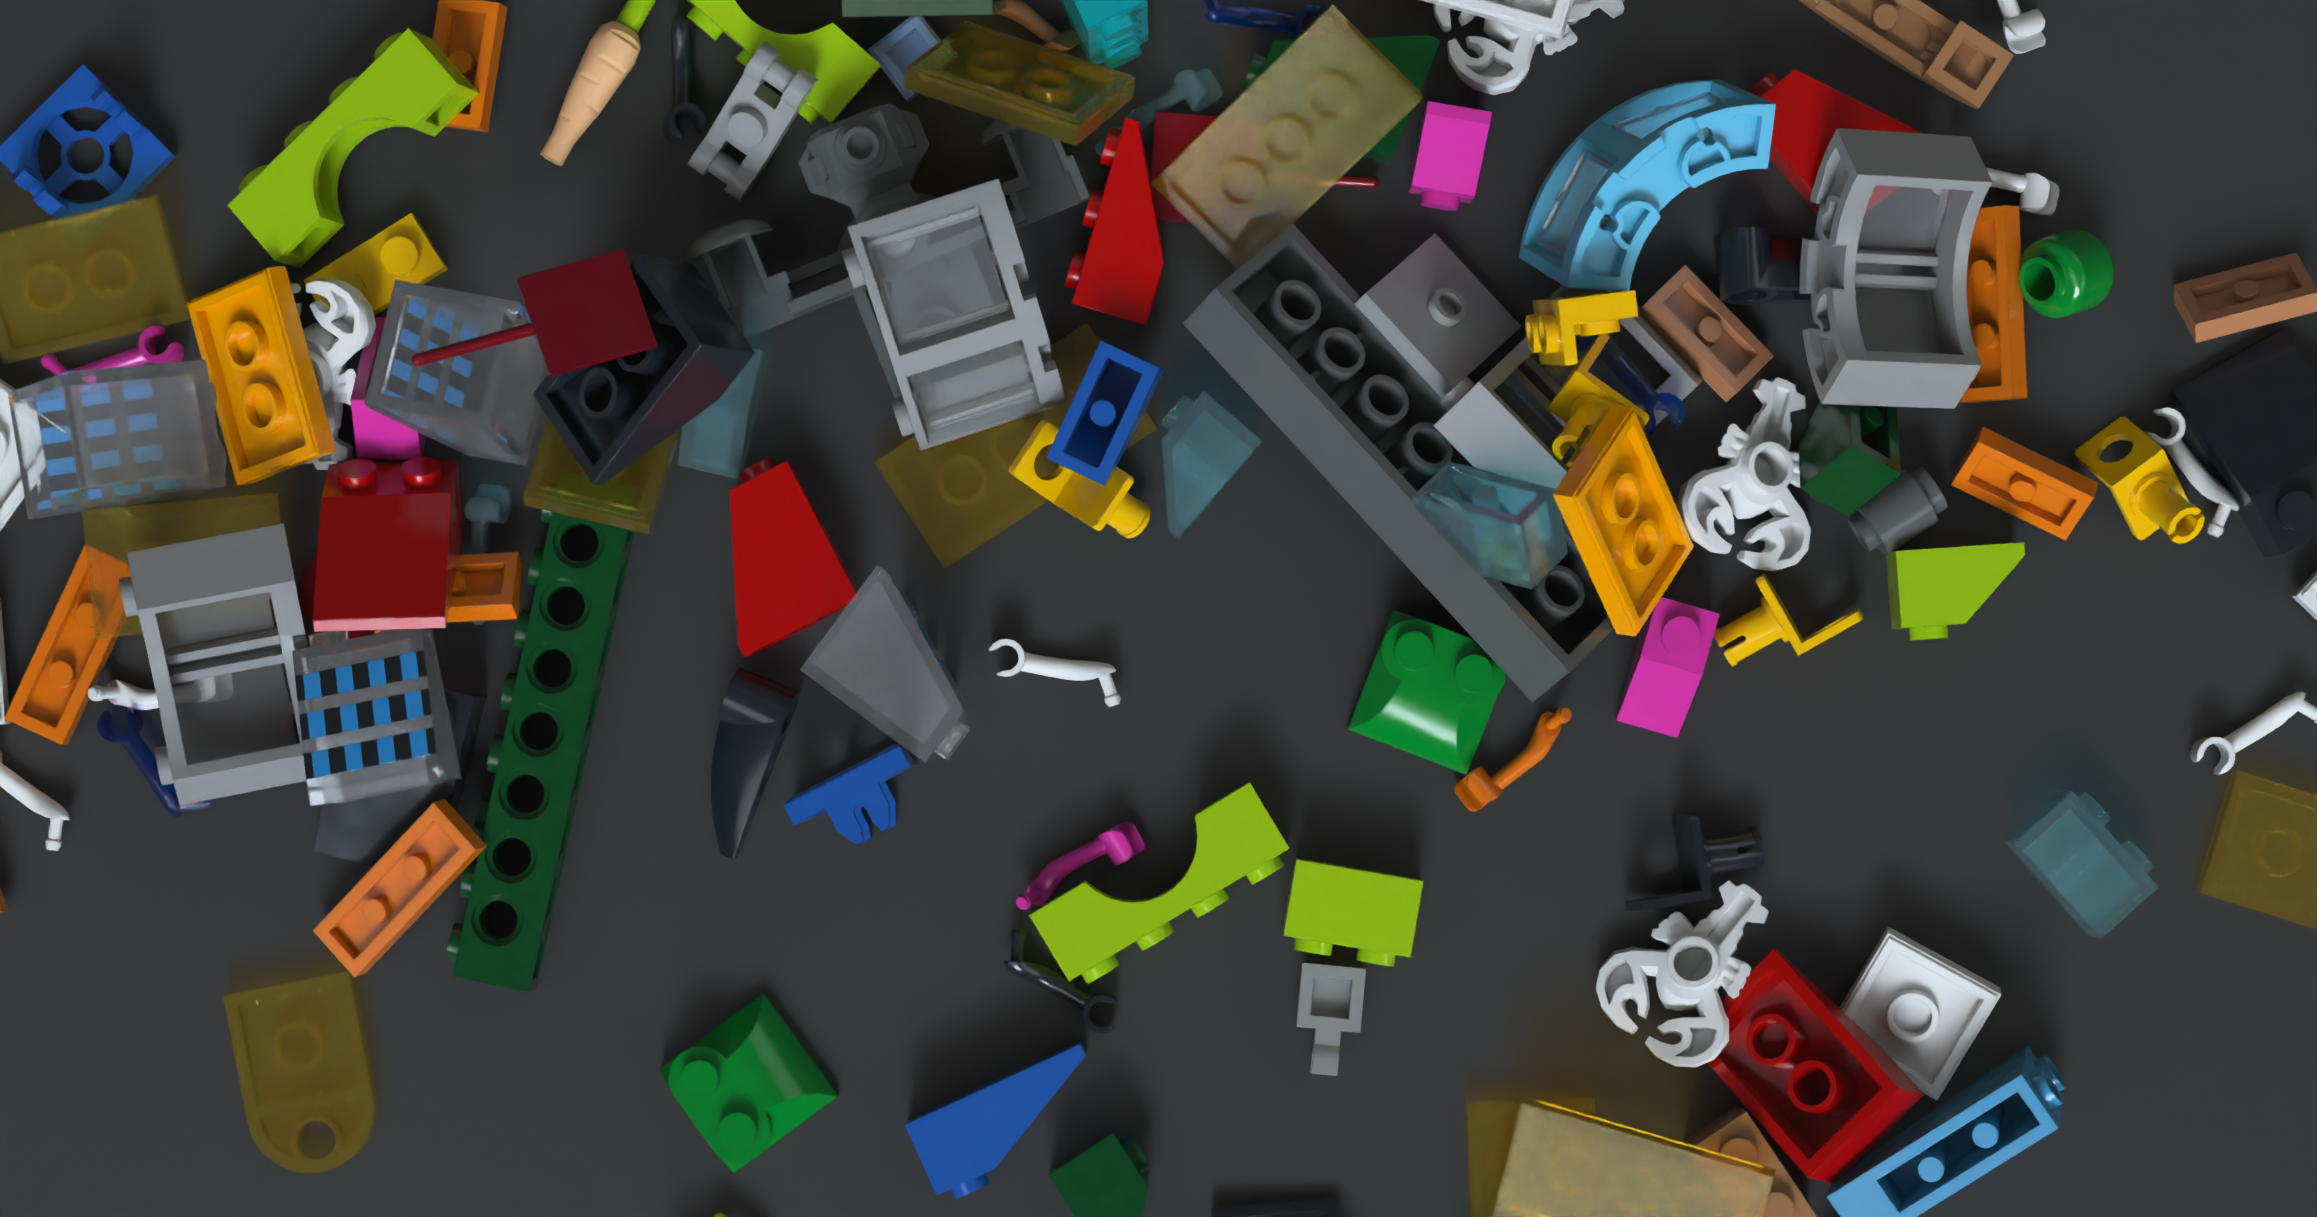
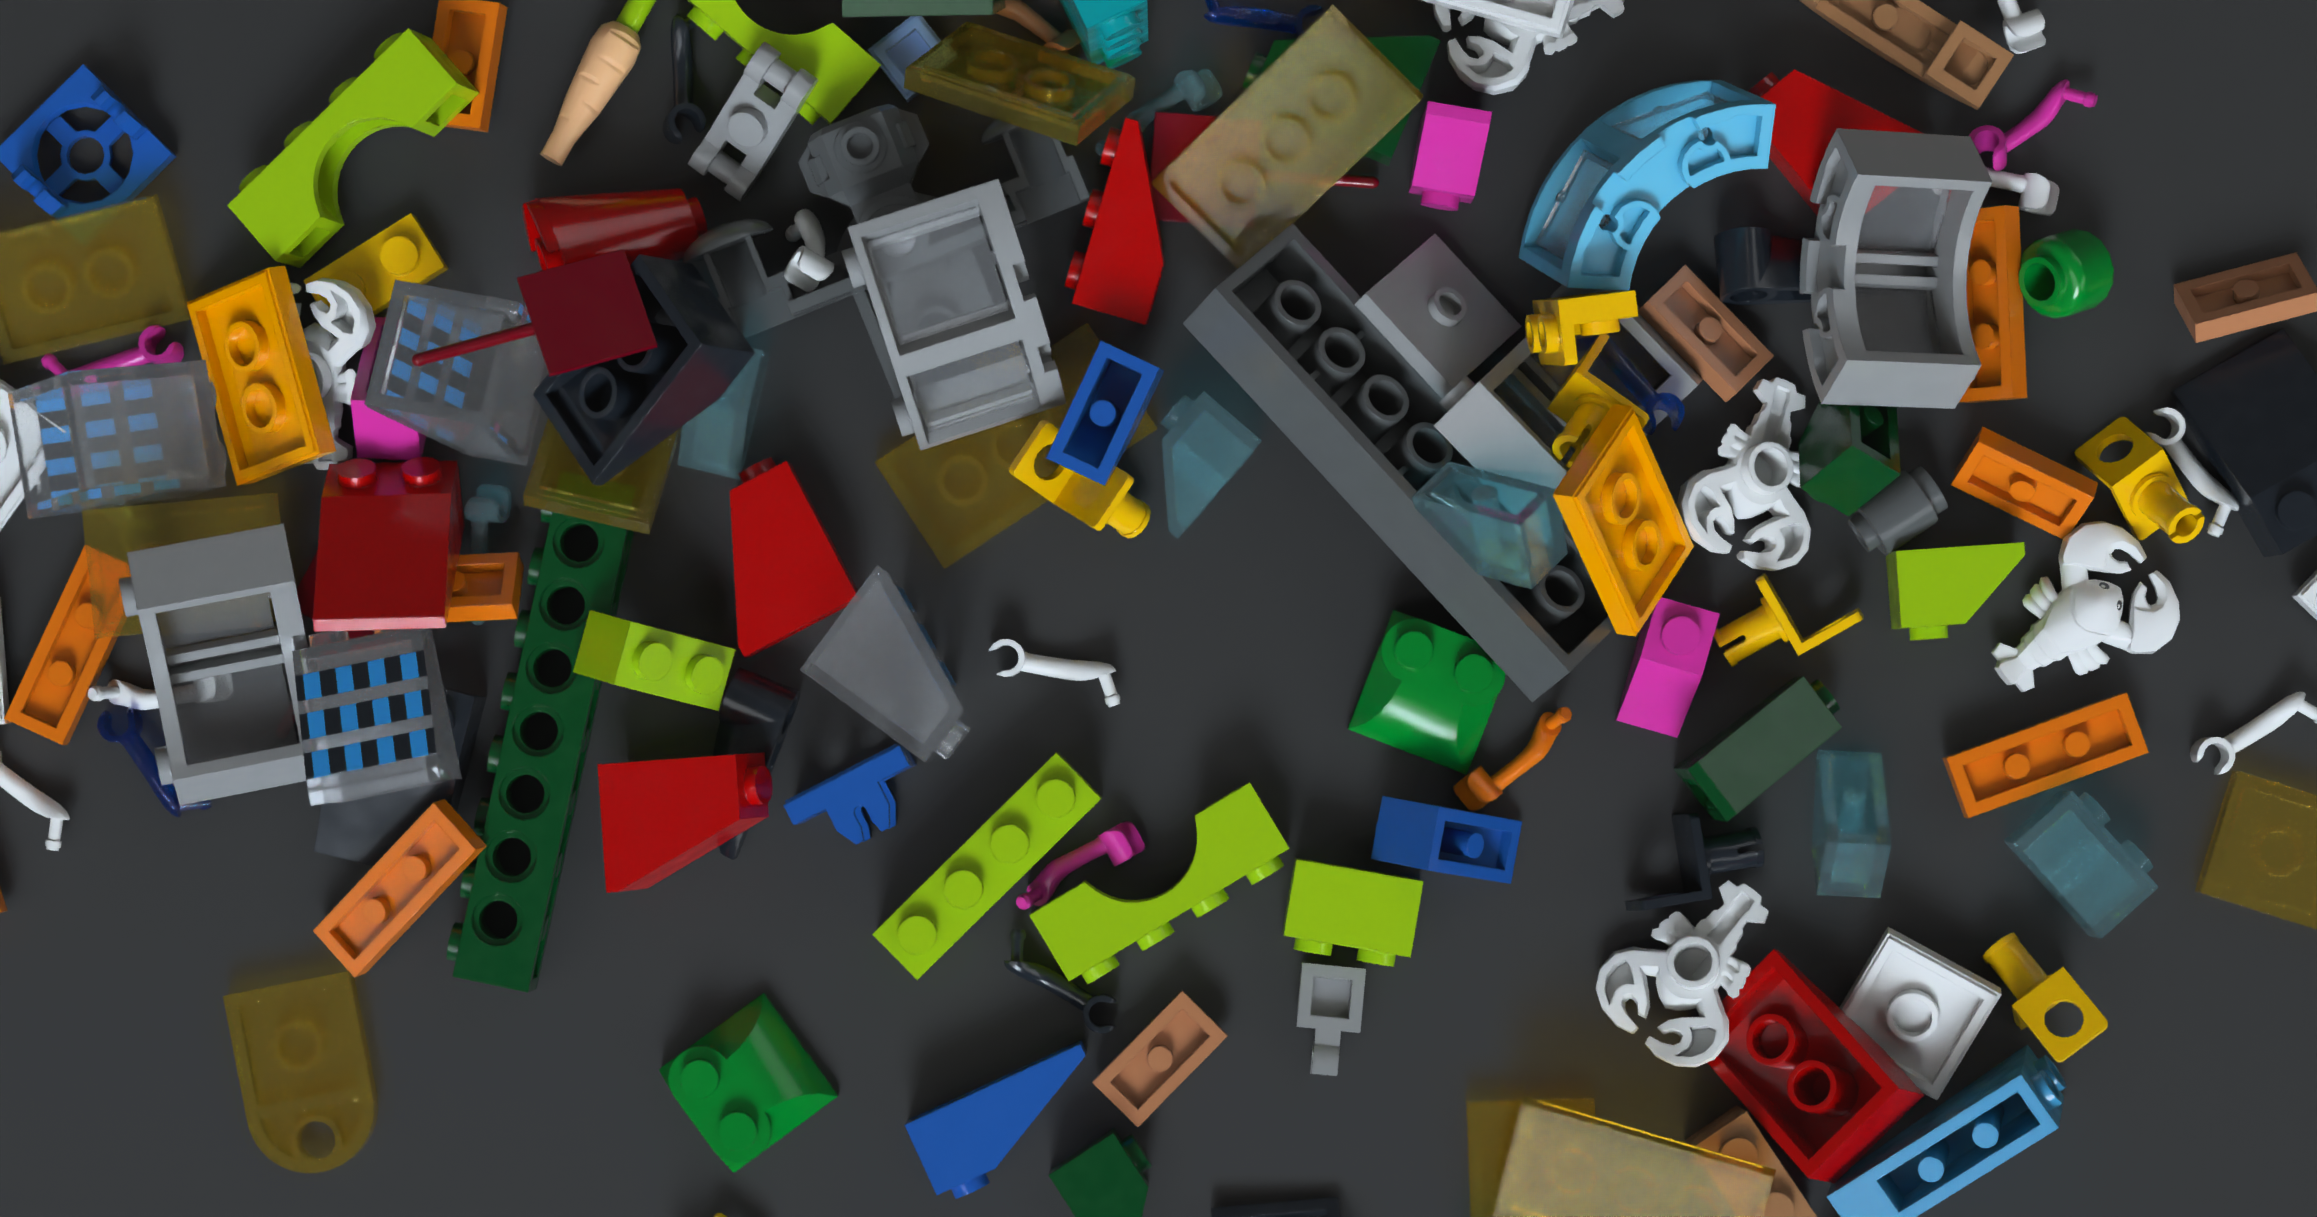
(590, 225): none -> red cone
(653, 660): none -> lime brick
(675, 811): none -> red slope
(808, 263): none -> white piece
(987, 865): none -> lime arch
(1159, 1058): none -> nougat plate
(1446, 840): none -> blue slope
(1760, 747): none -> dark green slope
(1850, 824): none -> clear light blue slope
(1993, 139): none -> dark pink piece
(2039, 994): none -> yellow bracket
(2045, 755): none -> orange plate
(2089, 610): none -> white animal

